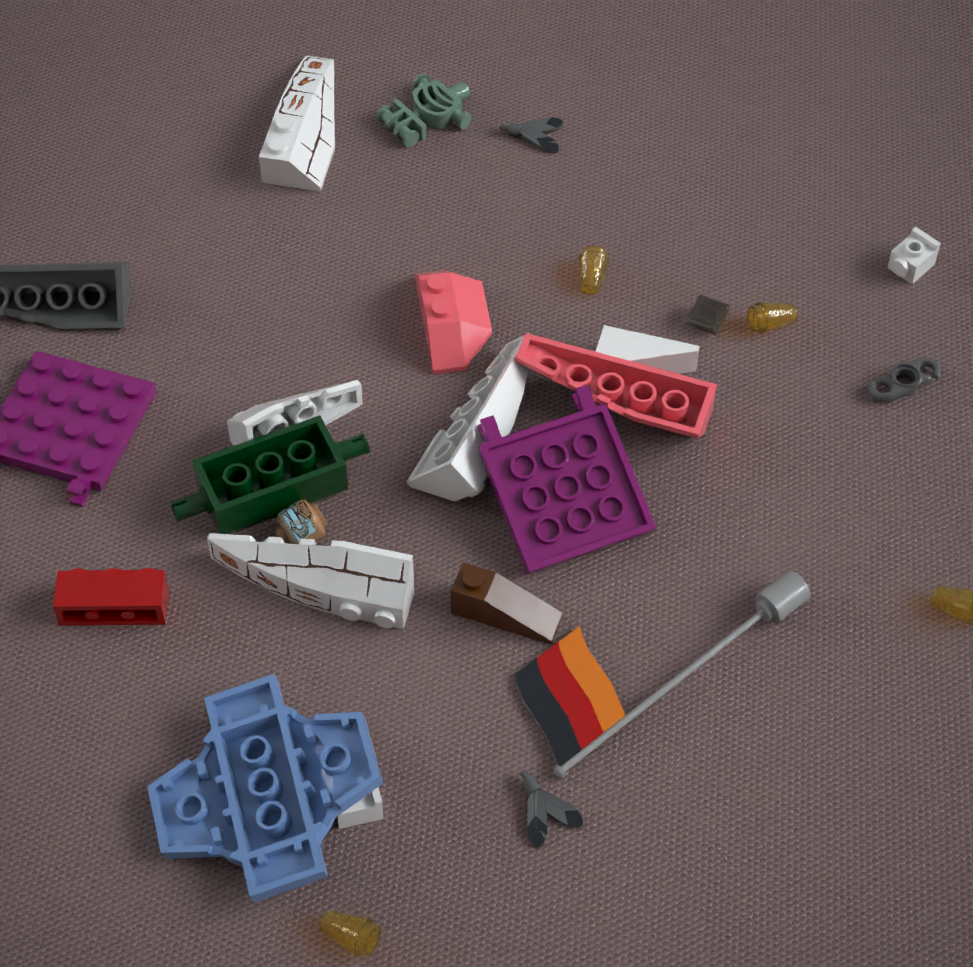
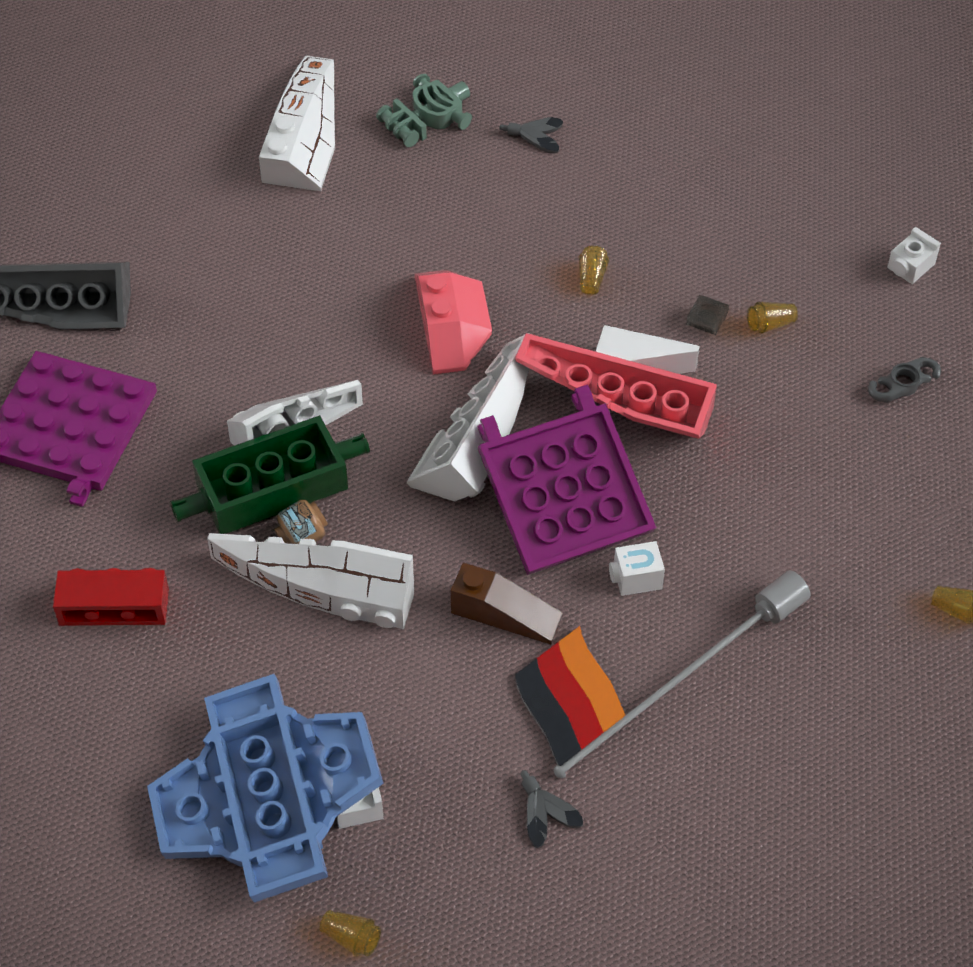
(637, 568): none -> white brick

